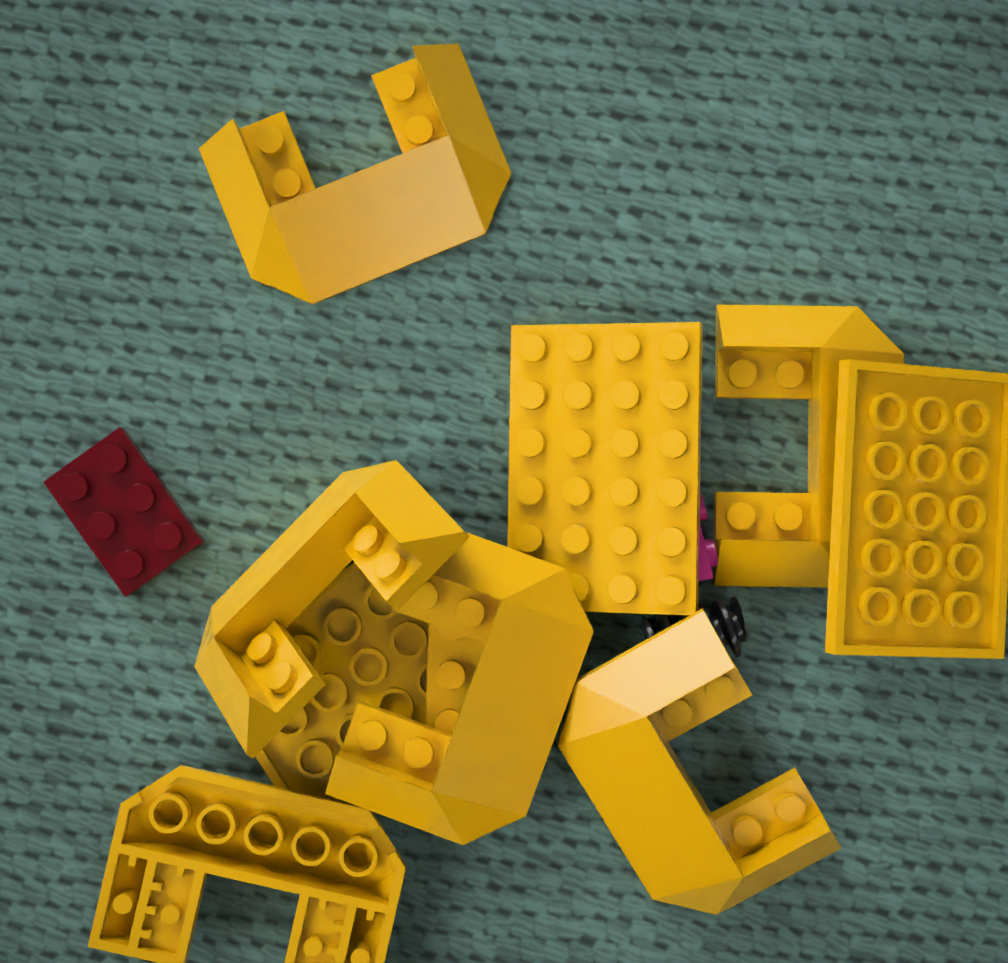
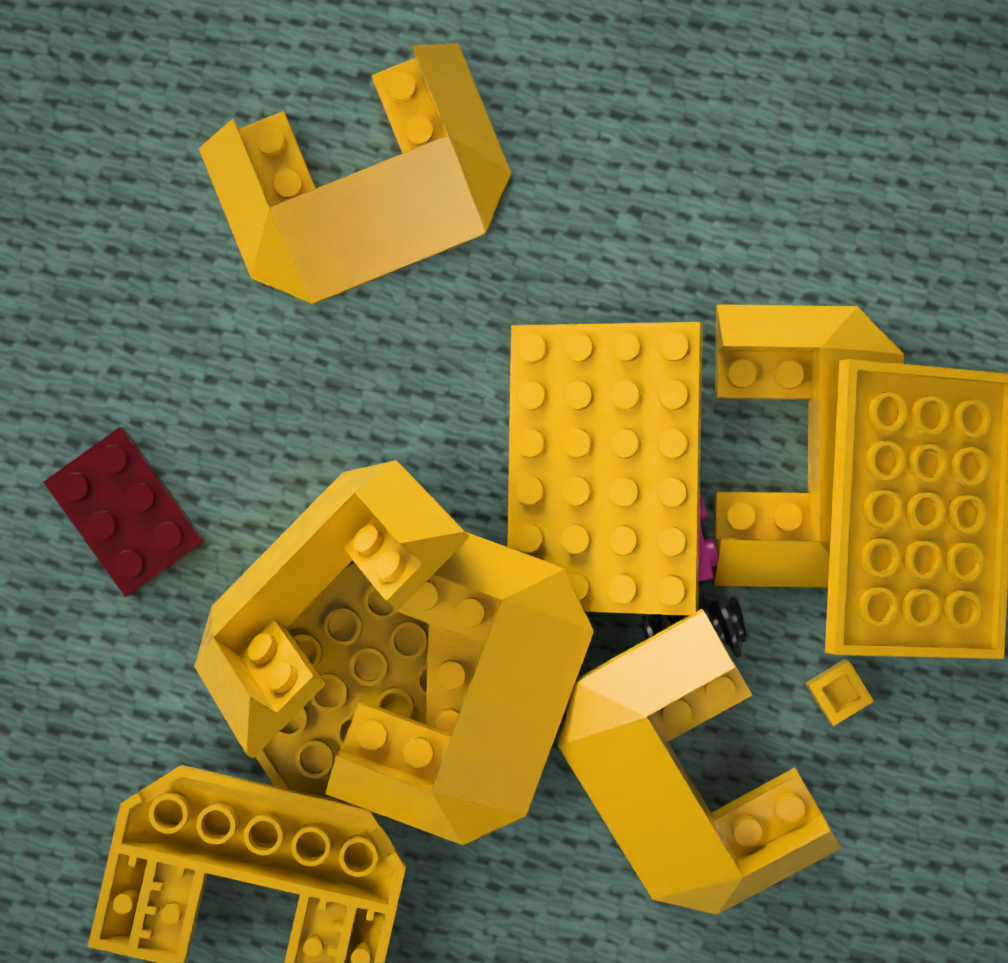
(839, 692): none -> yellow plate

